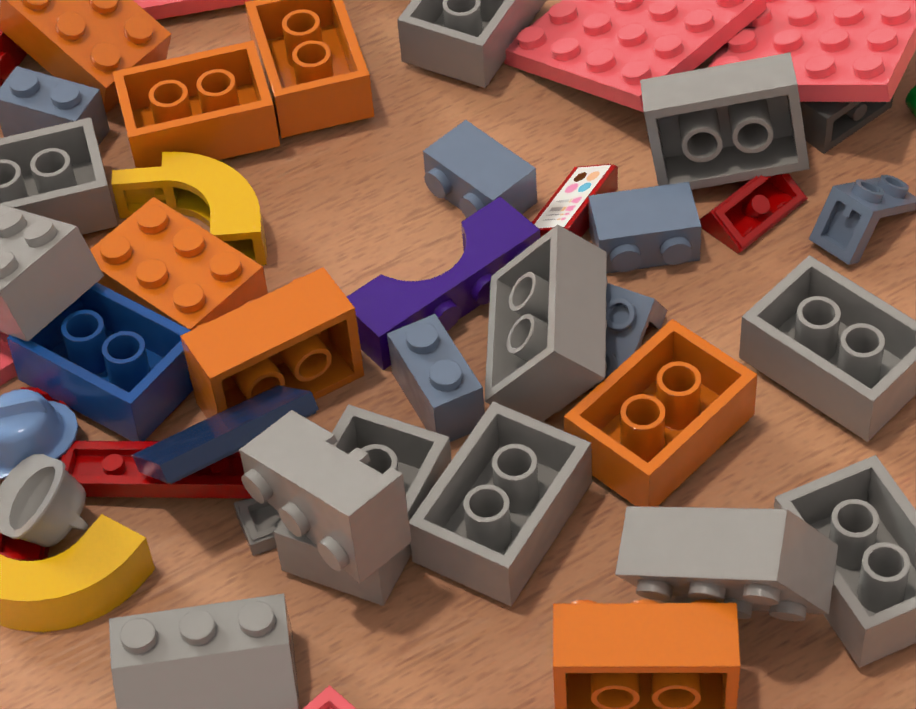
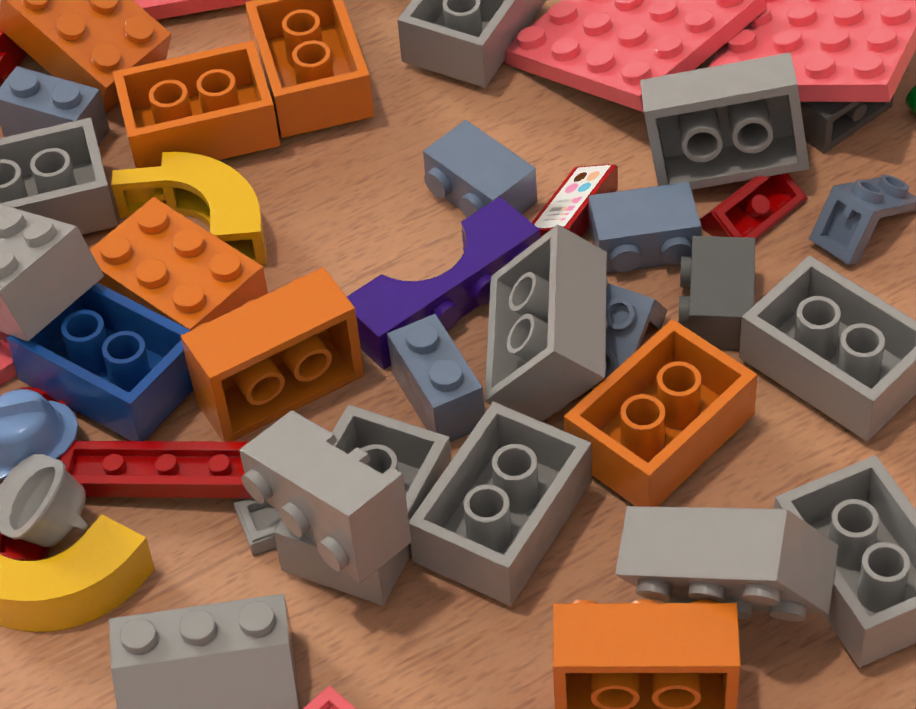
(221, 434): dark blue tile -> none
(720, 288): none -> dark grey brick

